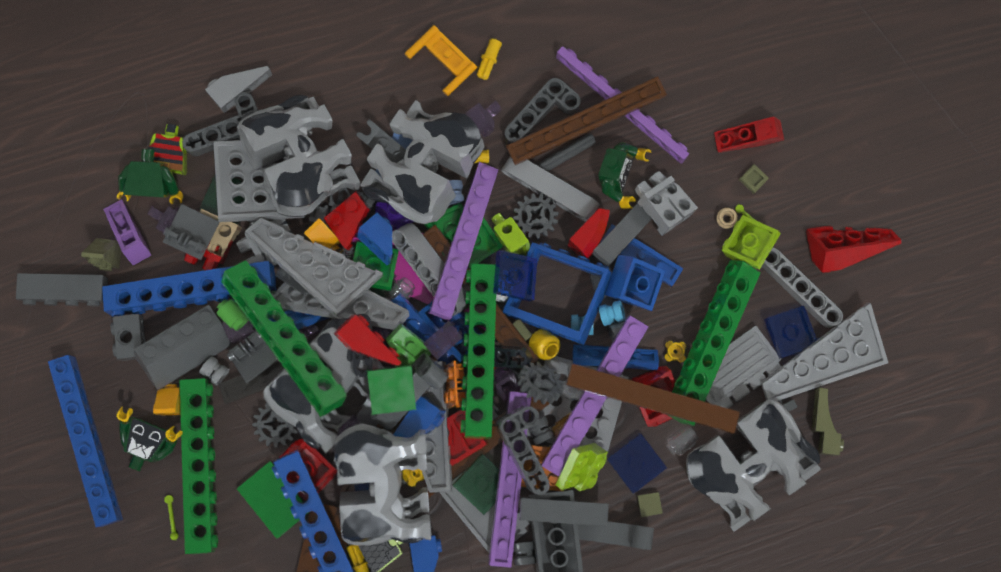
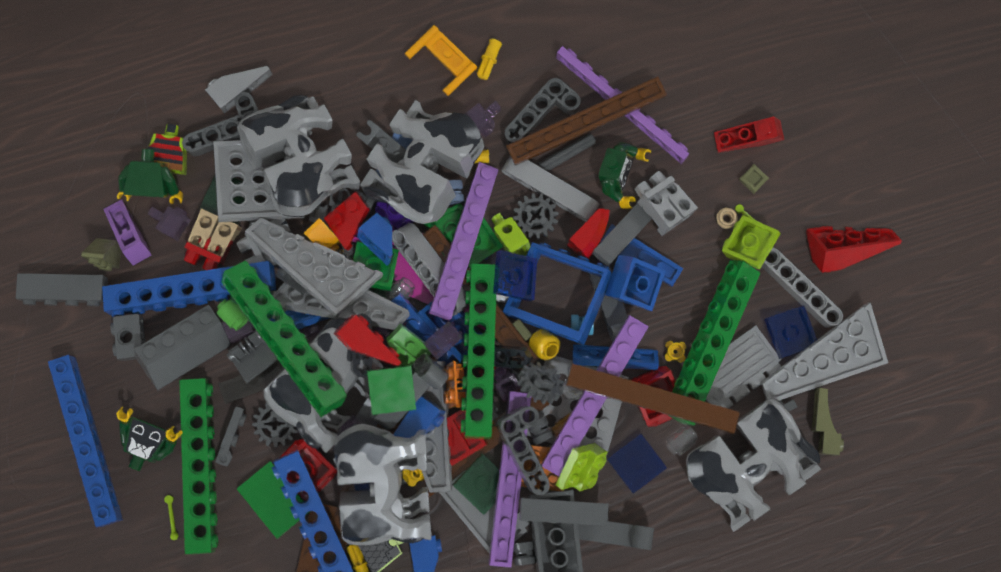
(167, 401): light orange slope -> none
(190, 232): dark grey hinge -> none
(214, 370): light grey wheel -> none
(230, 439): none -> dark grey hinge
(611, 313): medium azure wheel -> none
(649, 504): olive tile -> none

